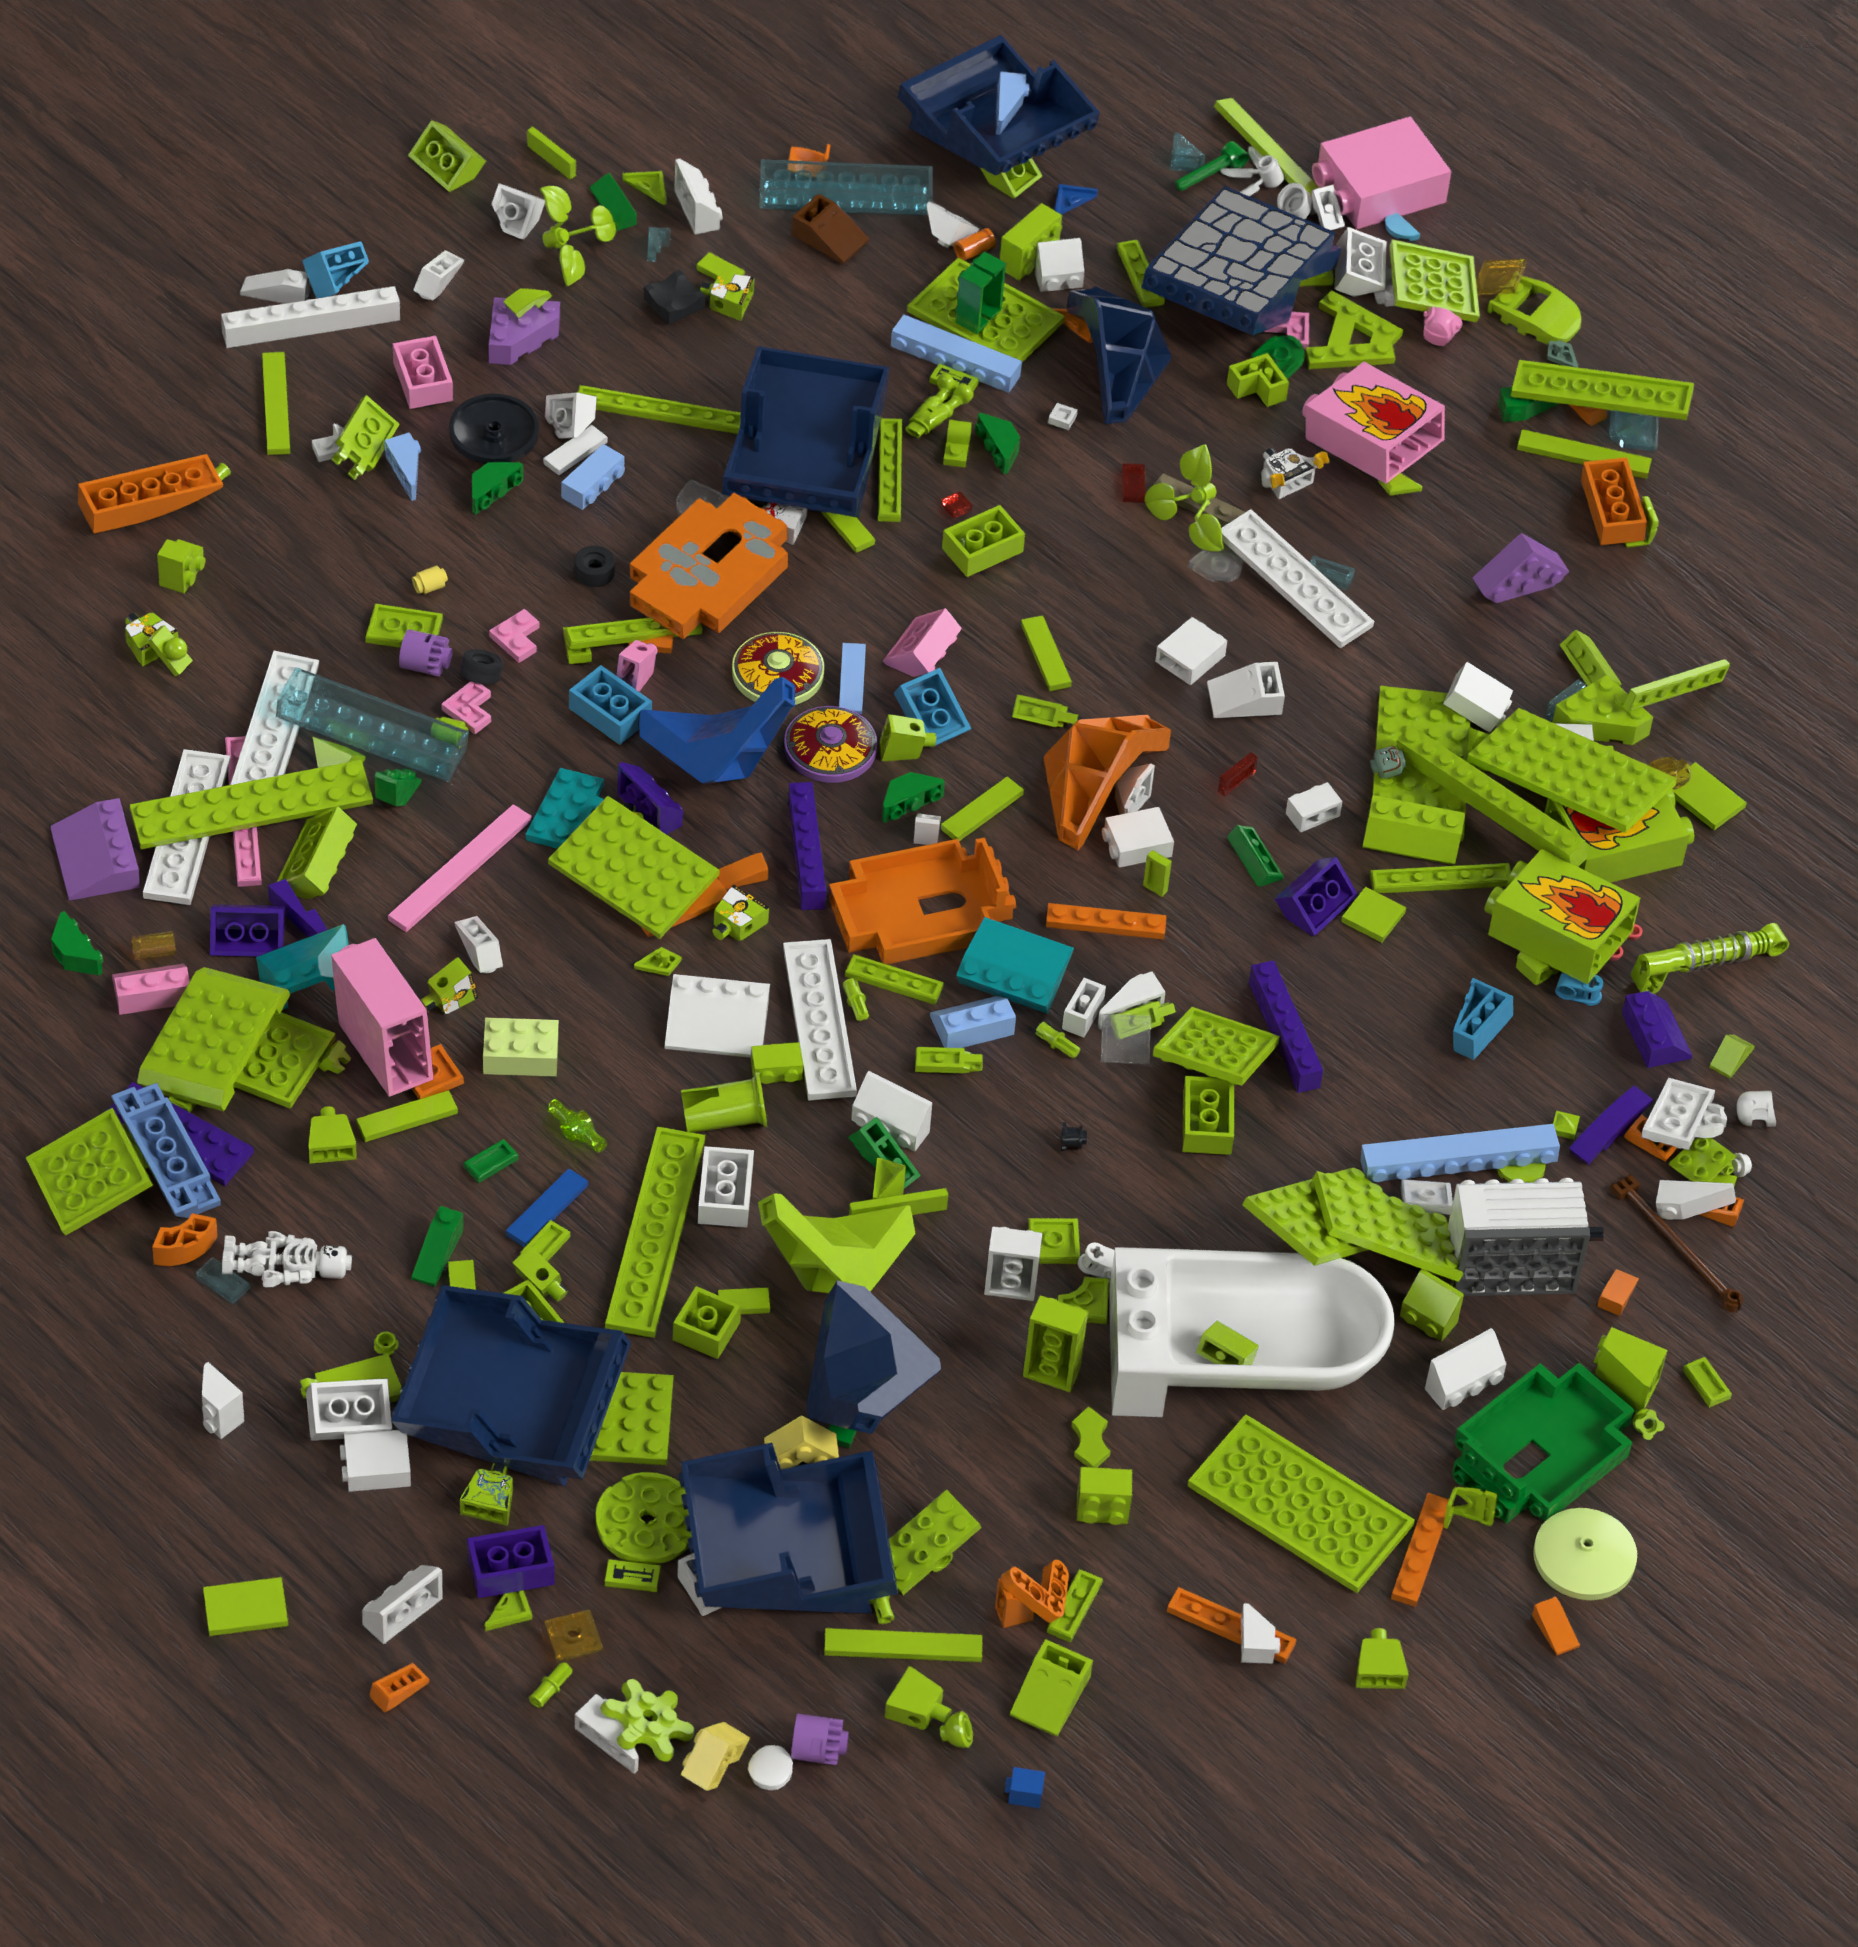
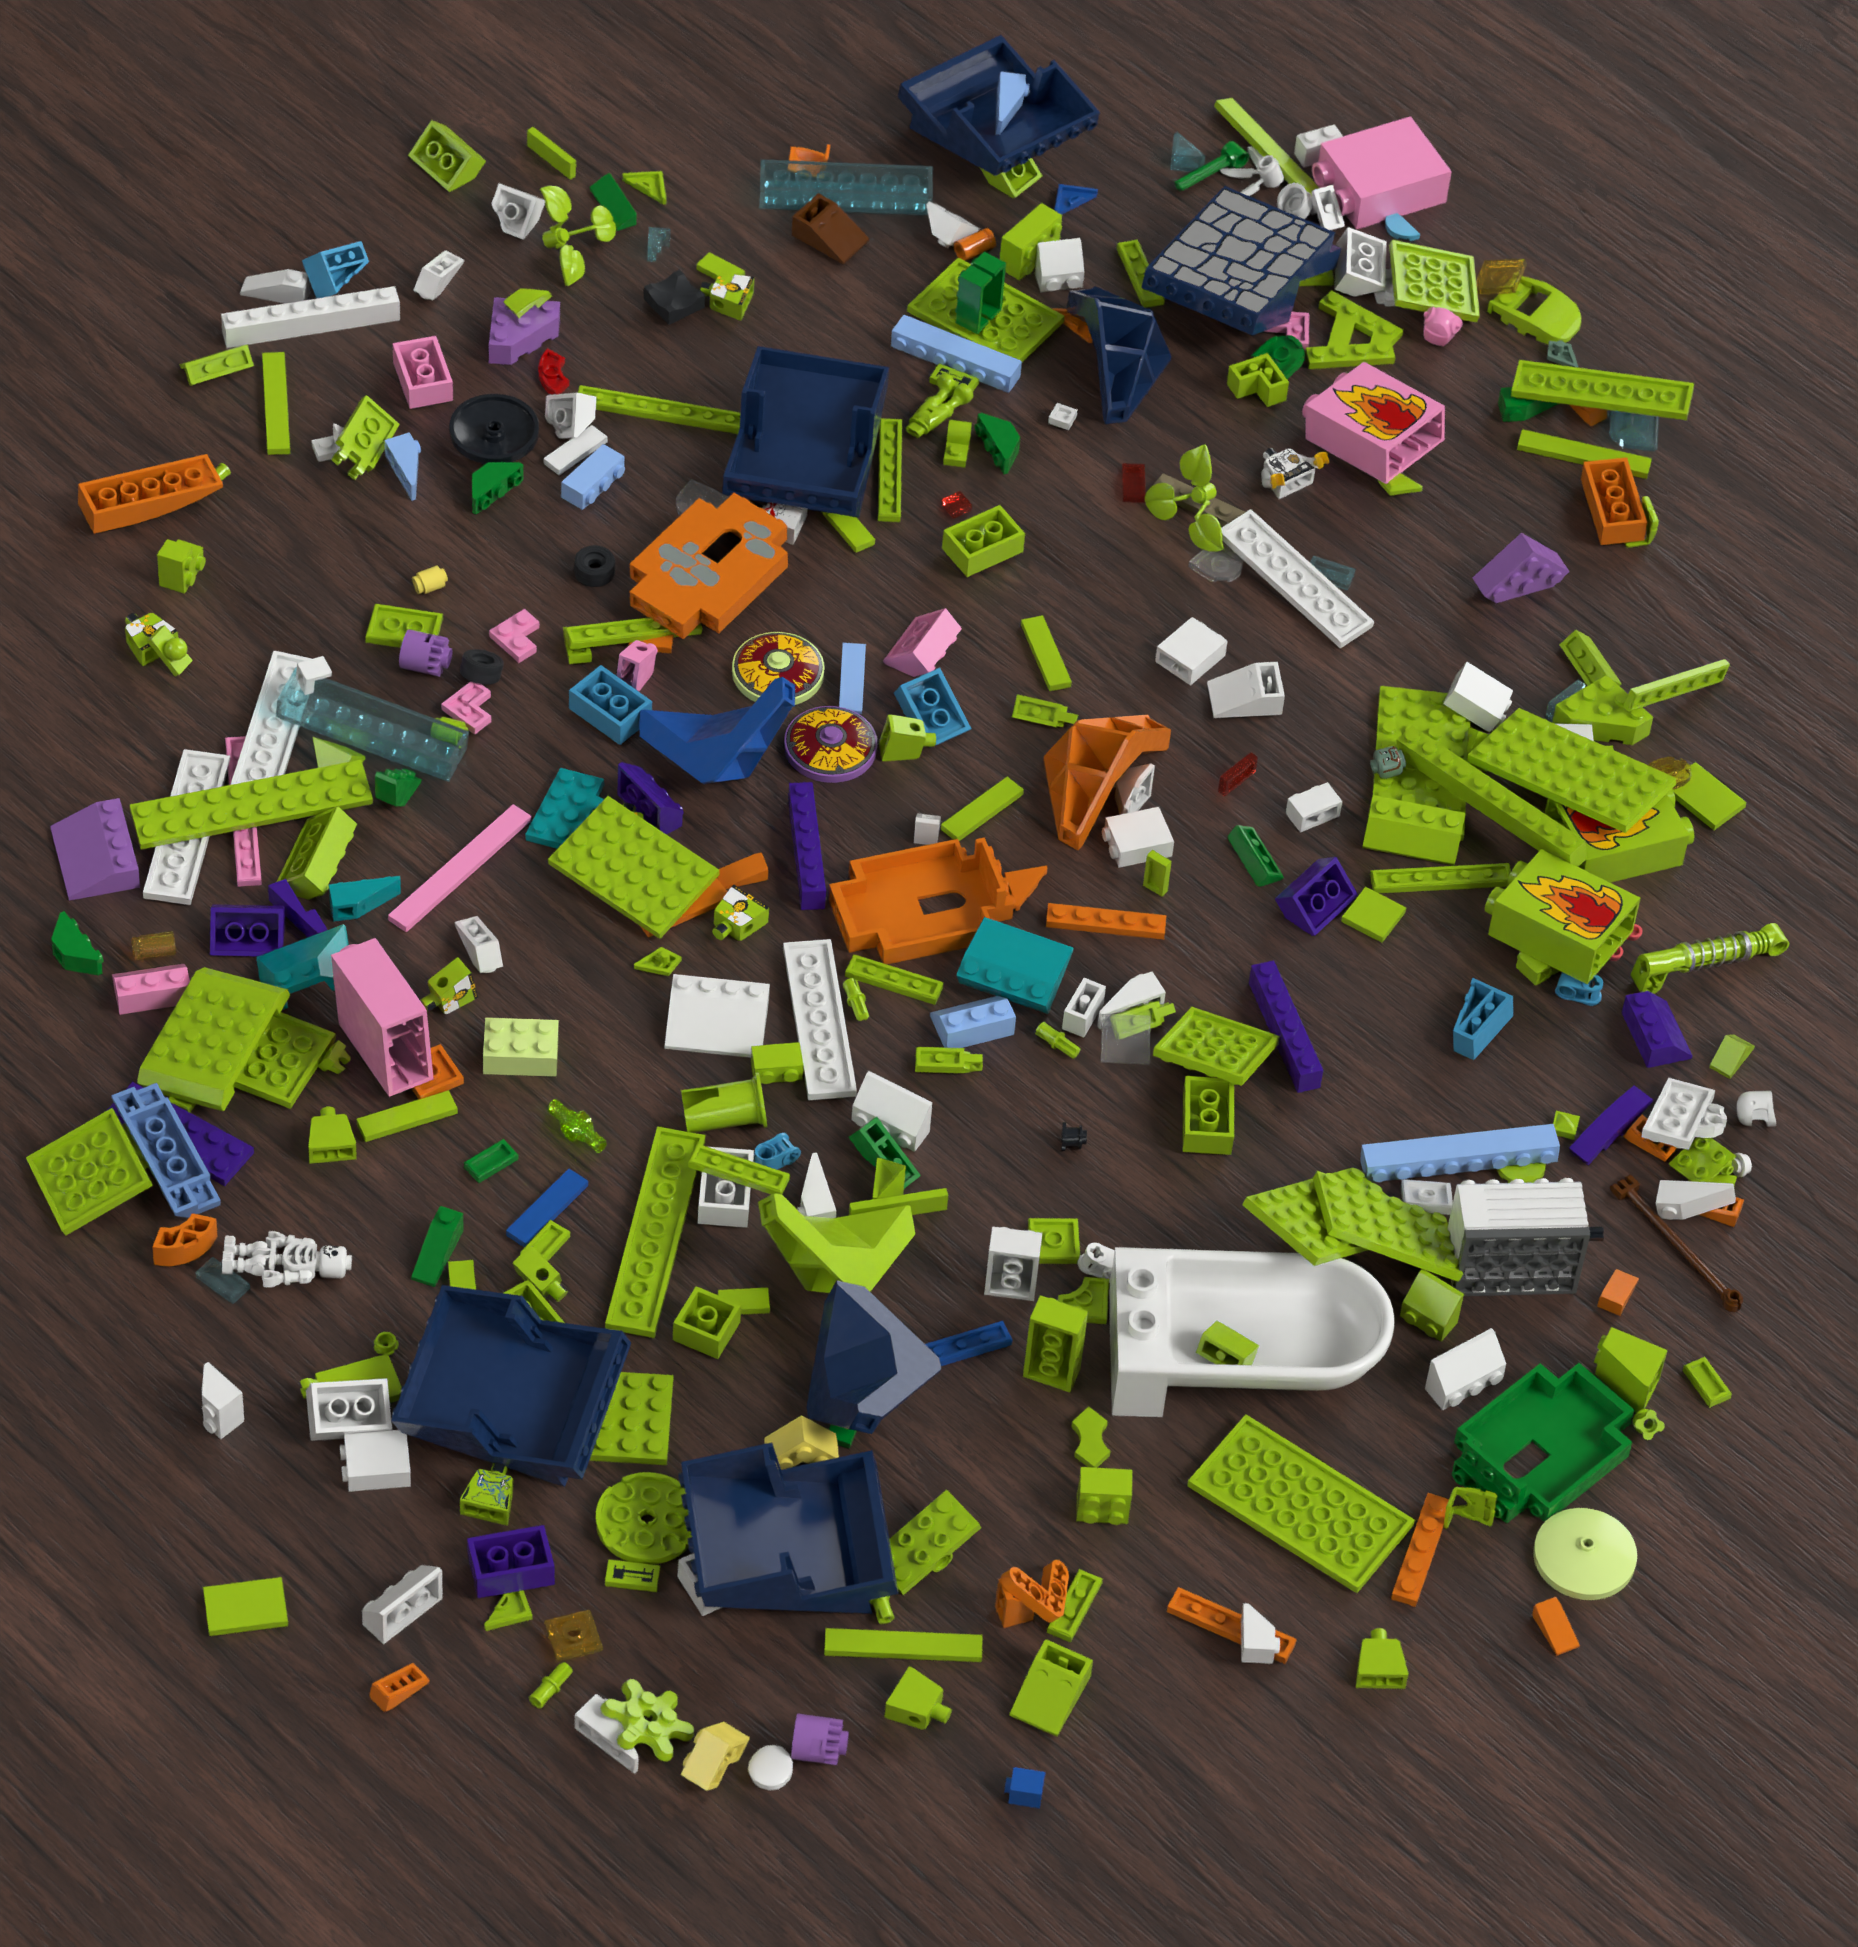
(217, 364): none -> lime panel
(310, 671): none -> white panel
(357, 898): none -> teal slope
(551, 374): none -> red tile
(696, 198): white slope -> none
(738, 1170): none -> lime tile
(776, 1152): none -> dark azure piece
(816, 1196): none -> white slope
(910, 793): green slope -> none
(957, 1730): lime brick -> none
(971, 1343): none -> blue tile
(1024, 882): none -> orange tile
(1309, 143): none -> white brick

